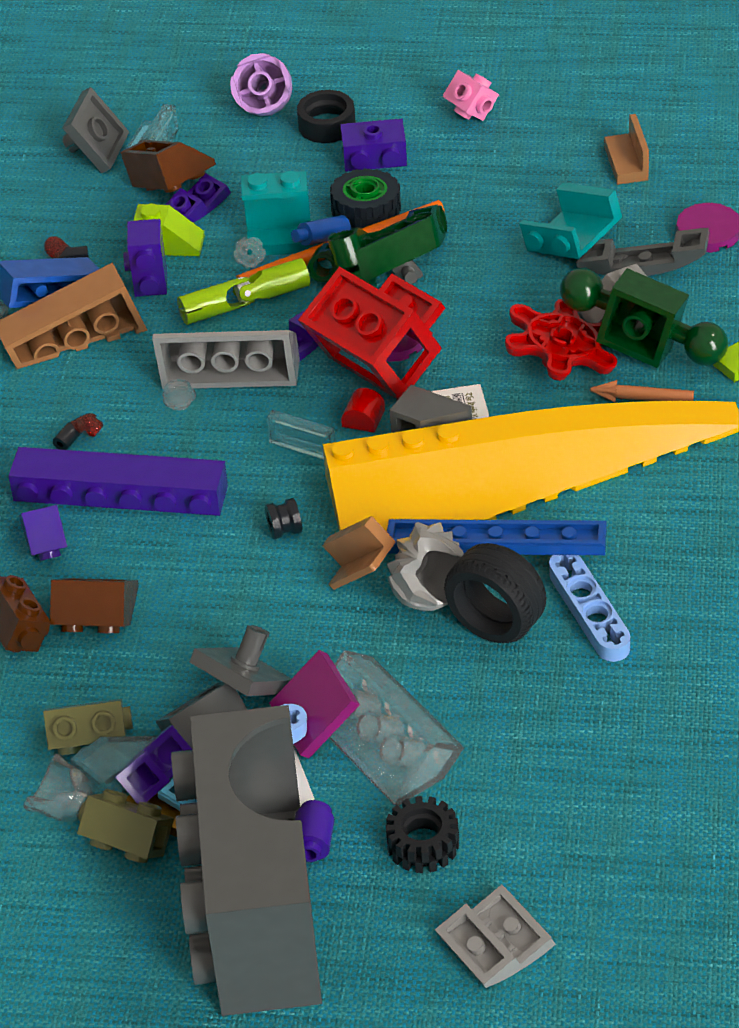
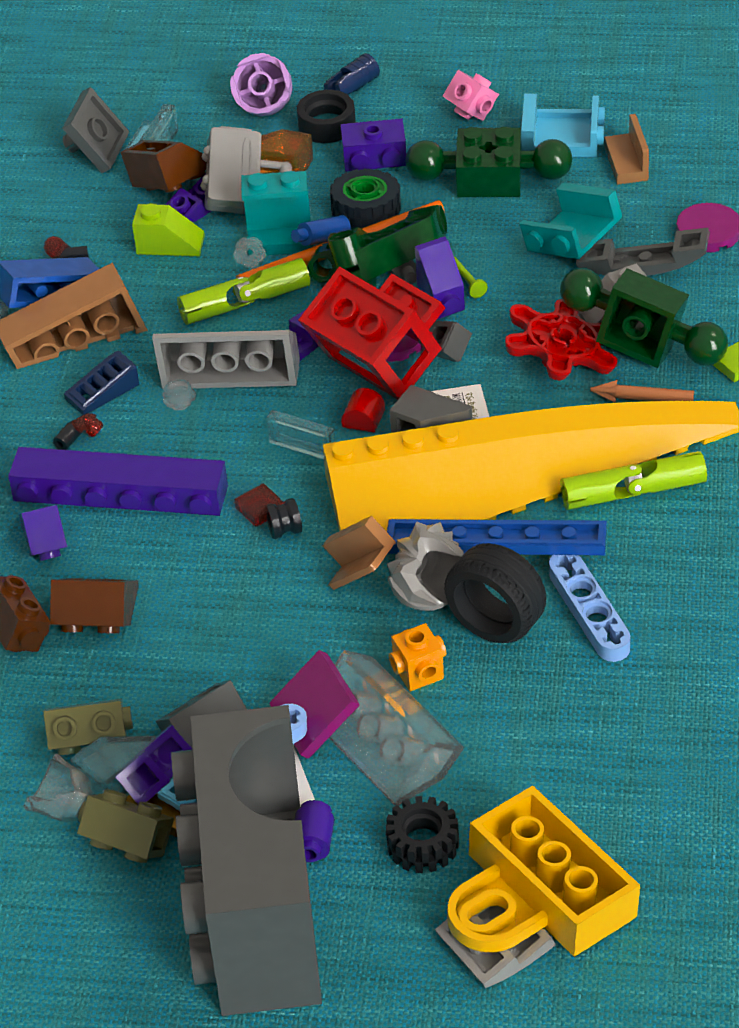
(113, 377): none -> dark blue slope
(146, 257): dark purple brick -> none
(227, 157): none -> light grey piece
(241, 665): dark grey tile -> none
(253, 503): none -> clear red tile
(289, 147): none -> clear orange slope
(354, 75): none -> dark blue hinge
(417, 657): none -> light orange brick
(439, 275): none -> dark purple slope
(452, 339): none -> dark grey slope
(477, 287): none -> lime pin
(488, 161): none -> dark green brick
(543, 878): none -> yellow brick
(575, 127): none -> medium azure panel
(638, 479): none -> lime piece

